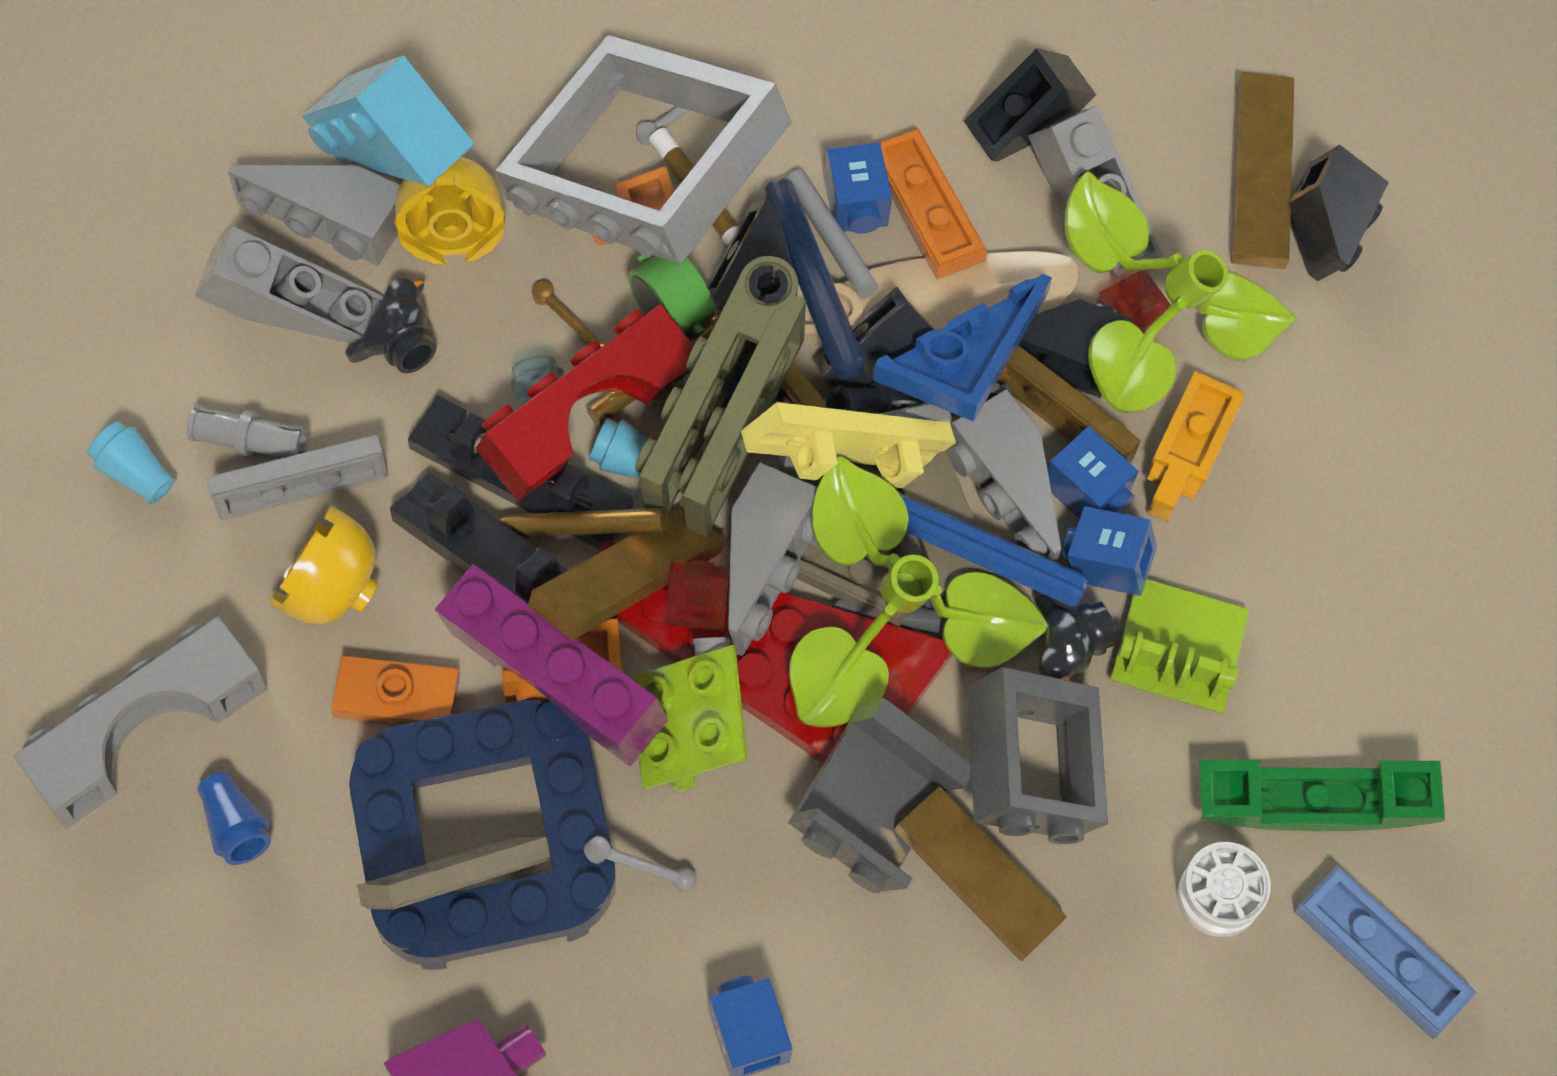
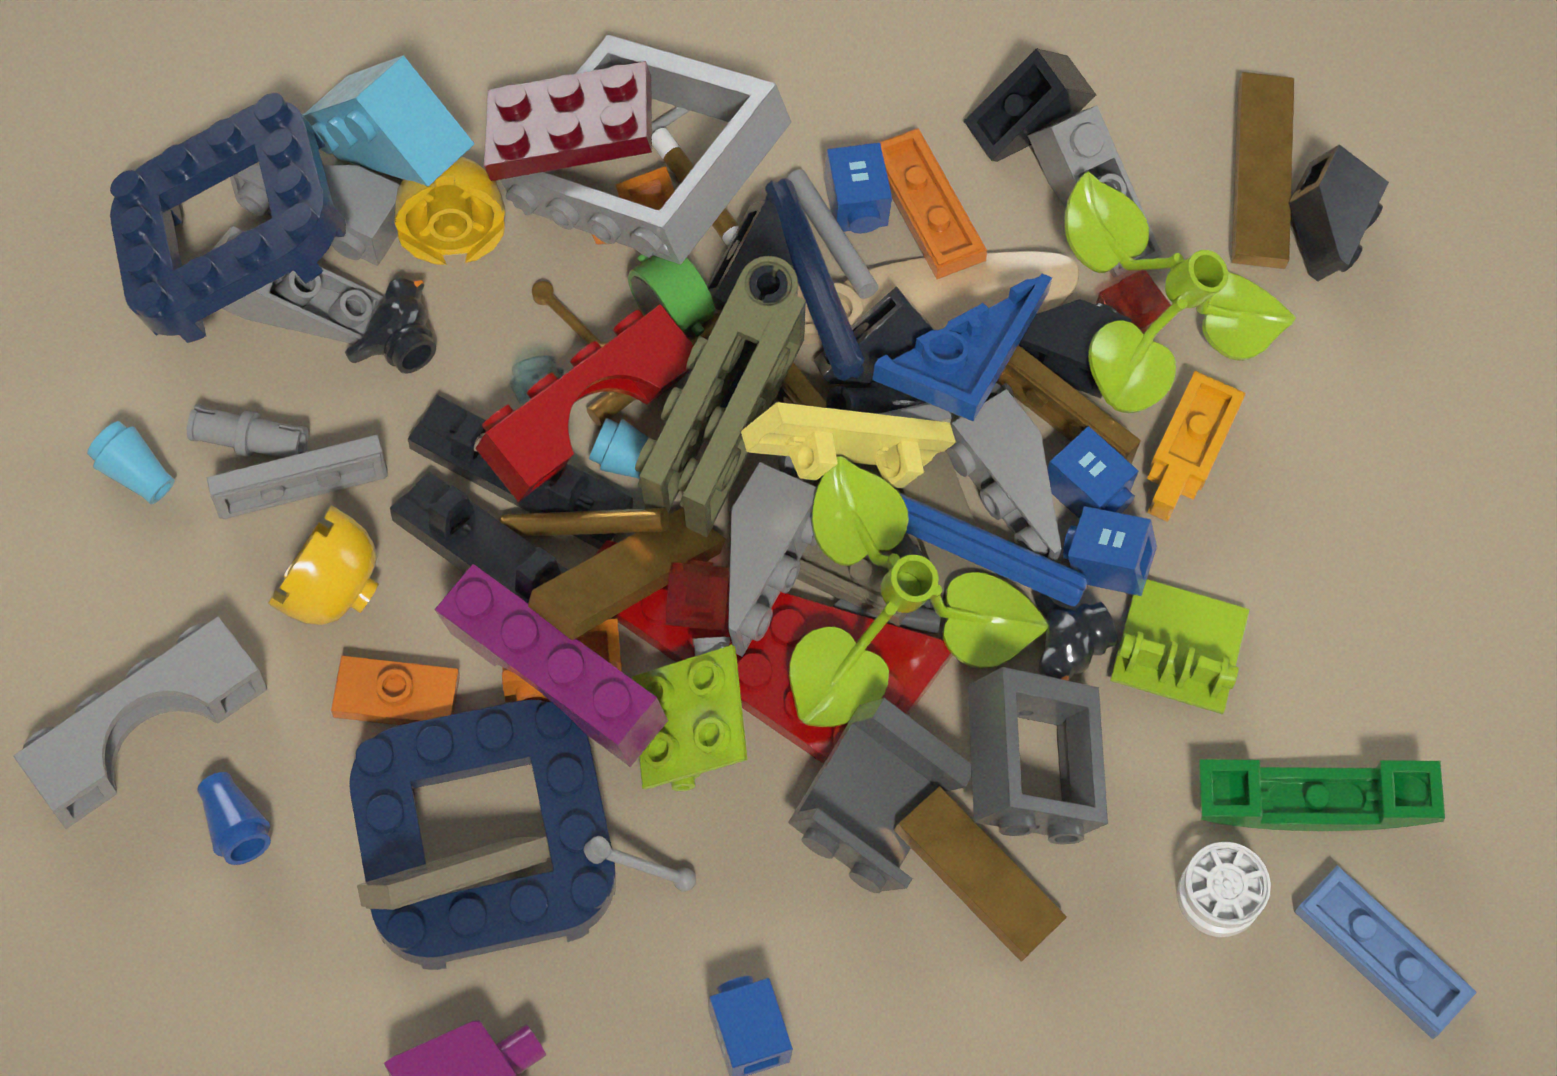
(146, 210): none -> dark blue plate
(568, 121): none -> plate

